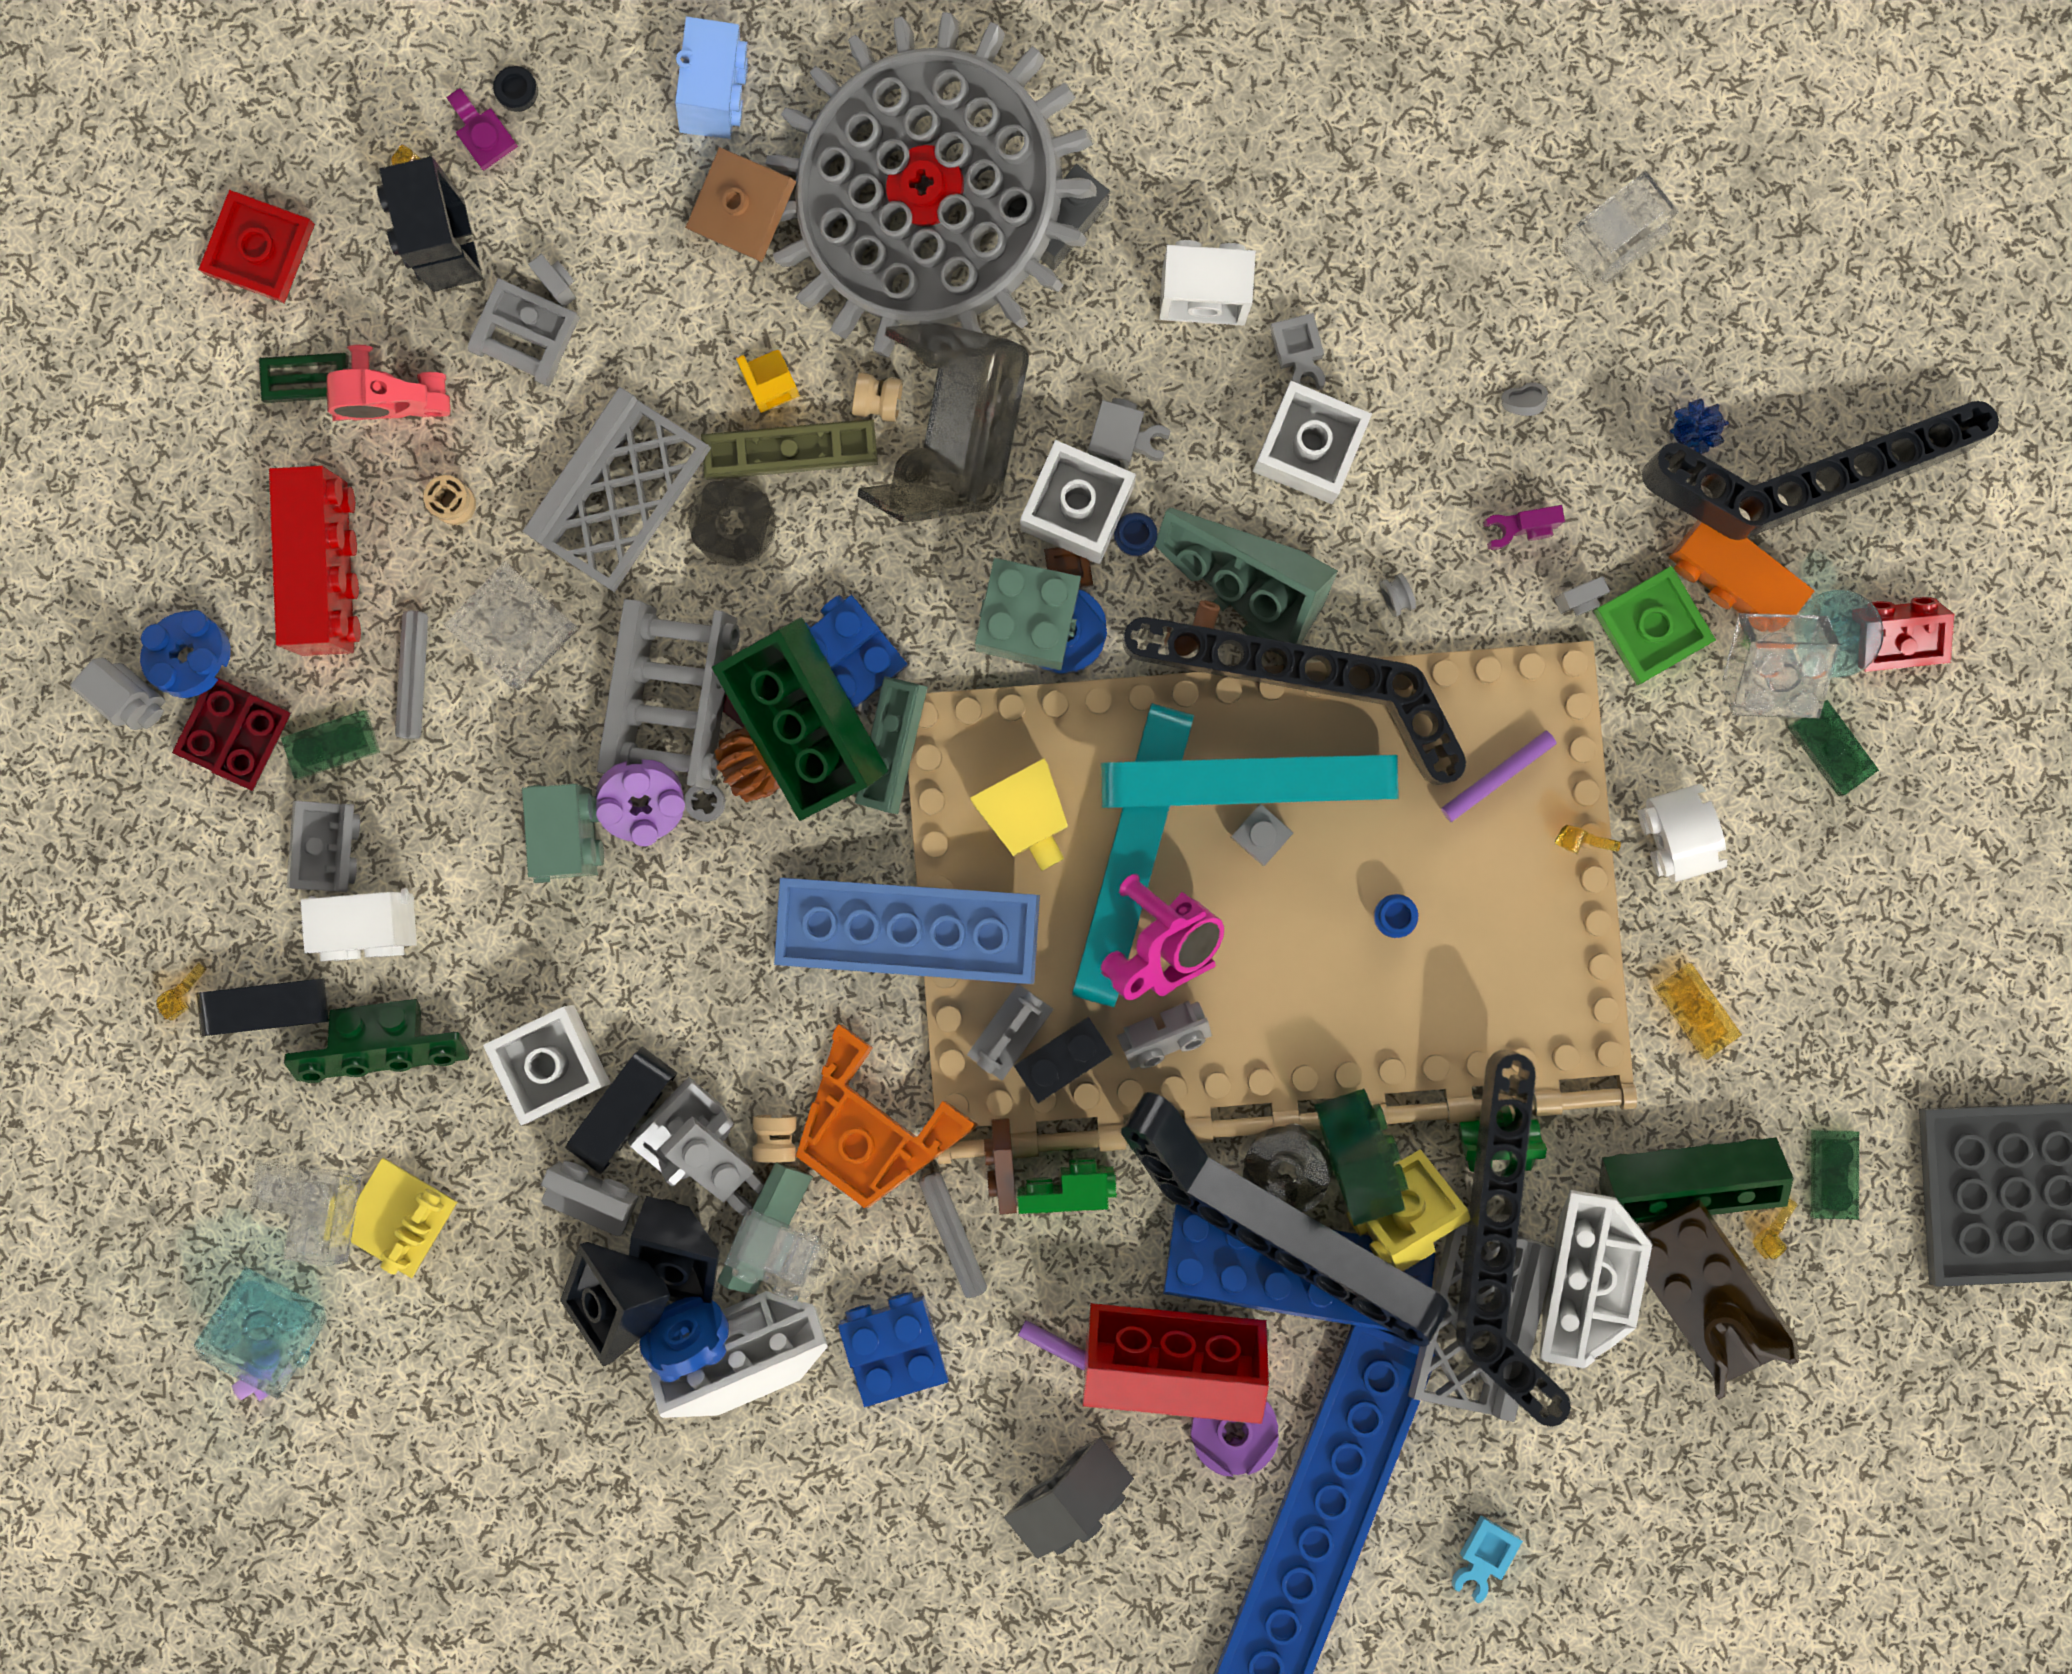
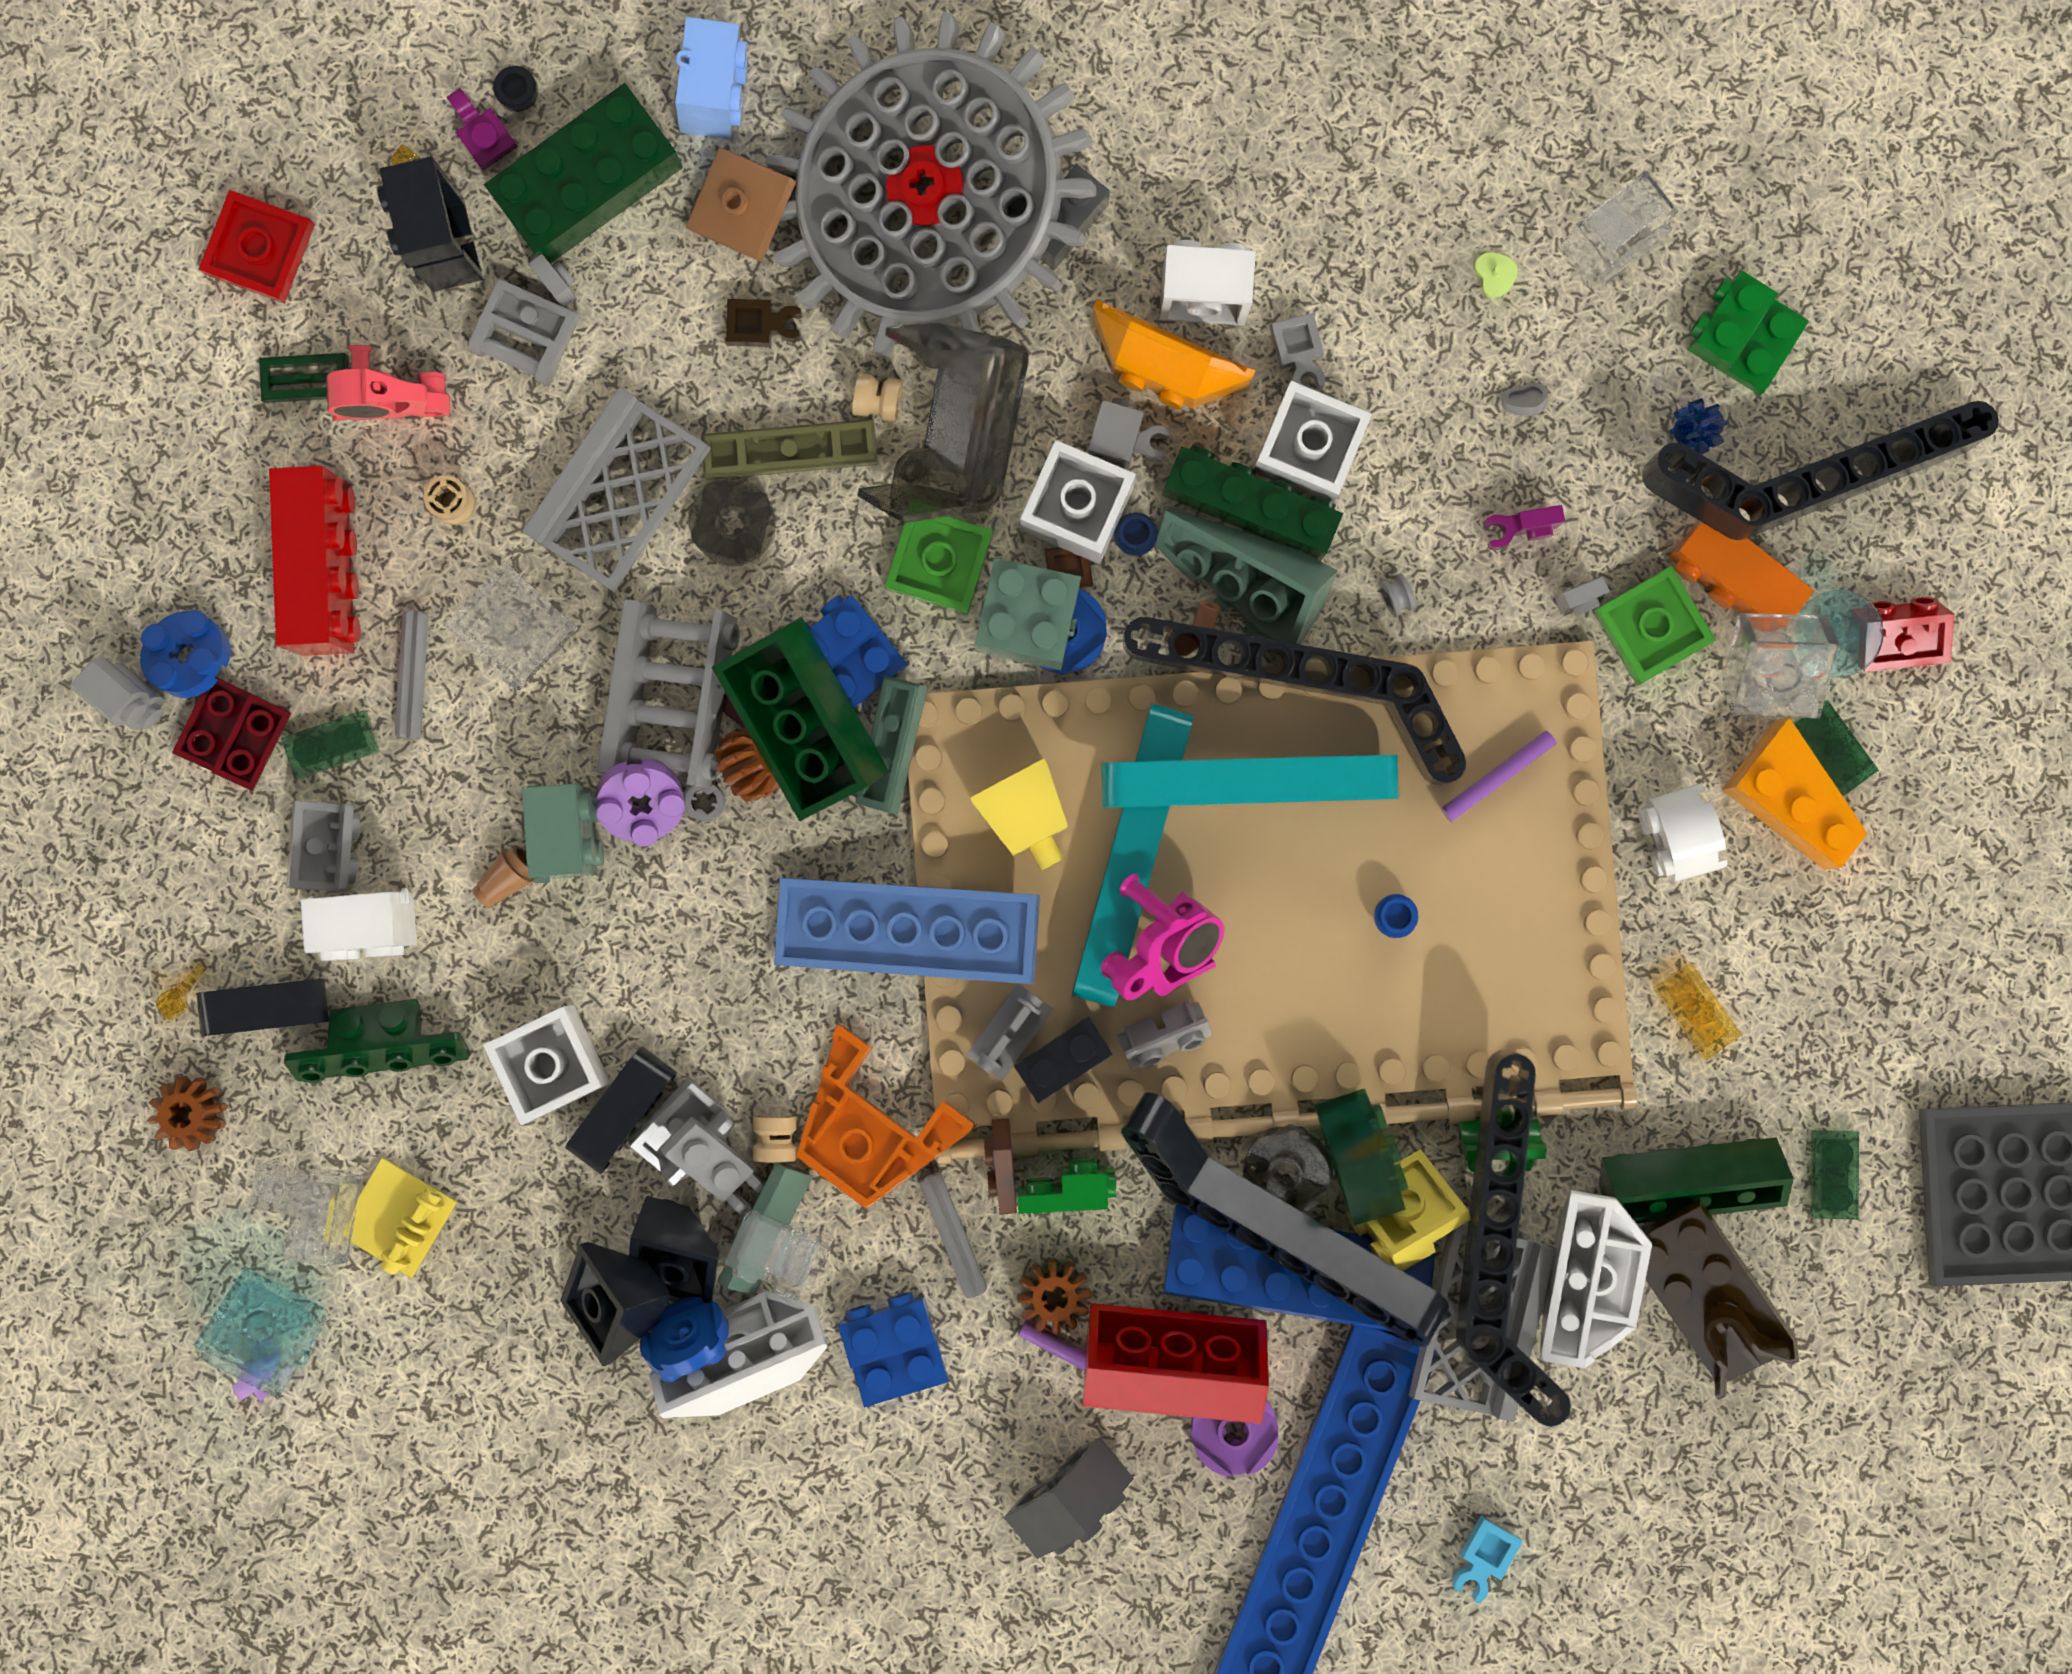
(202, 1117): none -> dark orange gear
(503, 877): none -> medium nougat cone
(584, 174): none -> dark green brick
(587, 1198): light grey bracket -> none
(753, 323): none -> dark brown plate
(768, 380): yellow panel -> none
(940, 562): none -> bright green plate
(1049, 1281): none -> dark orange gear
(1165, 362): none -> light orange wedge
(1252, 503): none -> dark green brick
(1261, 835): light grey plate -> none
(1497, 273): none -> yellowish green piece
(1572, 839): clear yellow hand -> none
(1746, 332): none -> green plate
(1768, 1241): clear yellow hand -> none
(1796, 797): none -> light orange wedge

